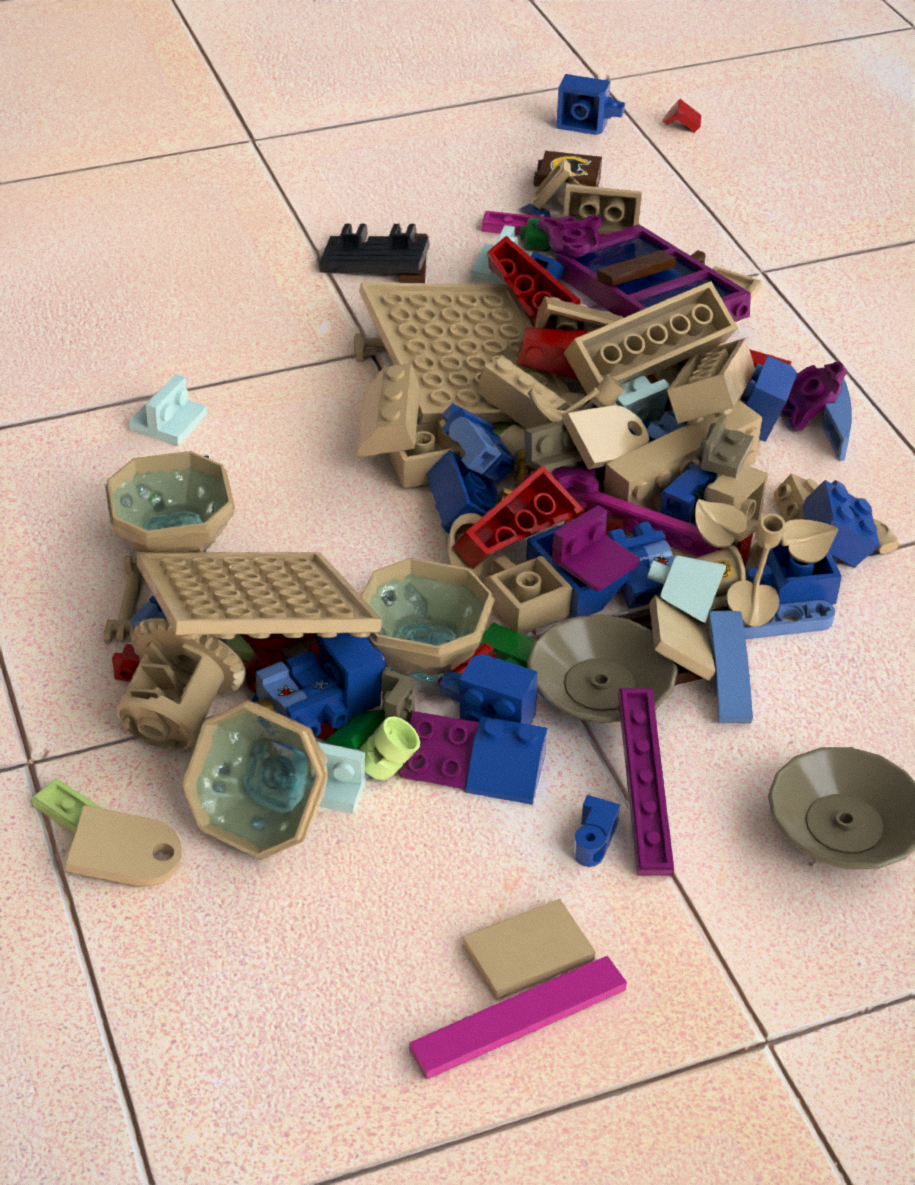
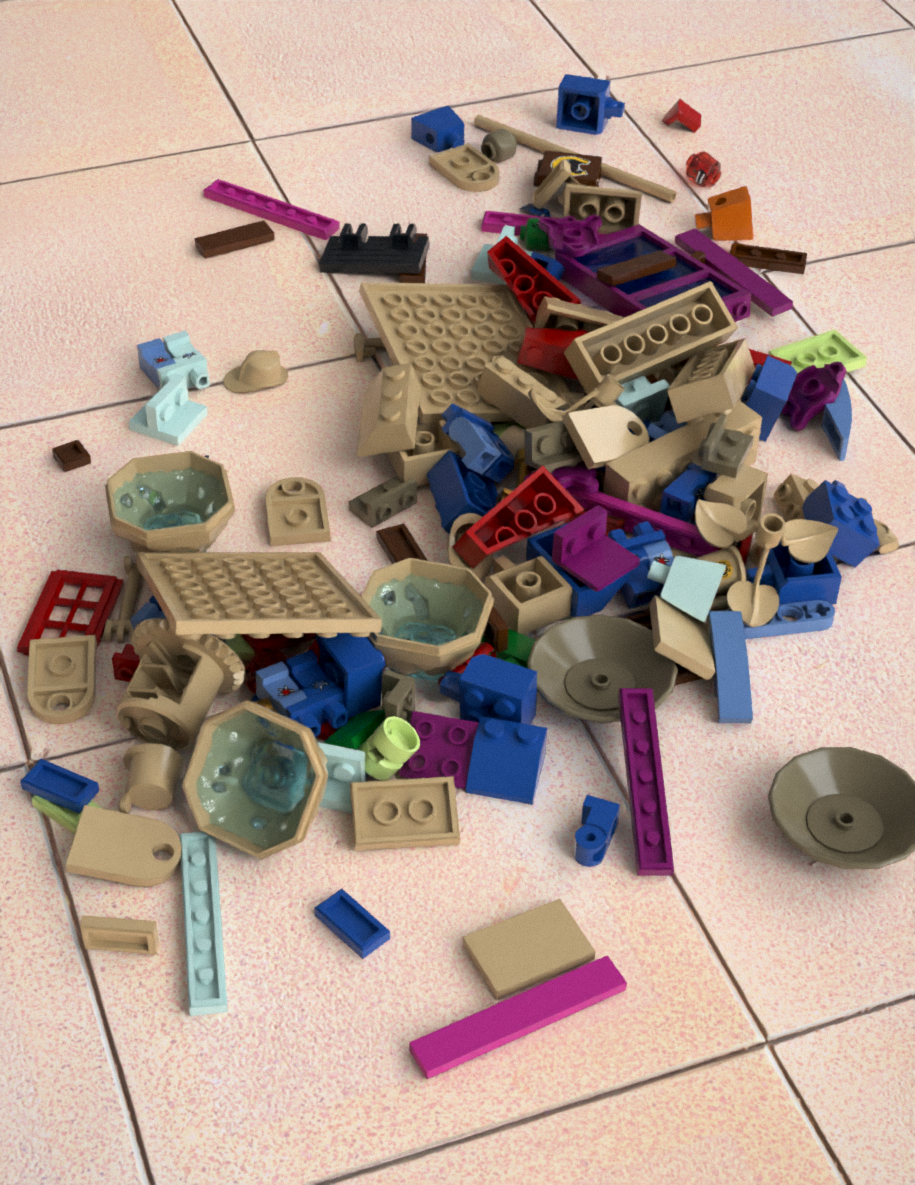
(50, 597): none -> red piece
(60, 786): none -> blue tile
(62, 673): none -> tan tile
(71, 455): none -> reddish brown tile
(119, 934): none -> tan tile
(152, 776): none -> tan hat
(171, 357): none -> light aqua hips
(203, 925): none -> light aqua tile
(234, 239): none -> reddish brown tile
(257, 372): none -> tan piece
(272, 209): none -> dark pink tile
(296, 515): none -> tan tile
(352, 923): none -> blue tile
(384, 501): none -> dark tan bracket
(399, 543): none -> reddish brown tile
(404, 813): none -> tan tile
(438, 129): none -> blue torso
(466, 168): none -> tan tile
(496, 631): none -> reddish brown tile
(499, 145): none -> dark tan head
(607, 170): none -> tan piece
(703, 169): none -> clear red head
(728, 216): none -> orange torso
(762, 292): none -> magenta tile
(770, 258): none -> reddish brown tile
(821, 350): none -> yellowish green plate

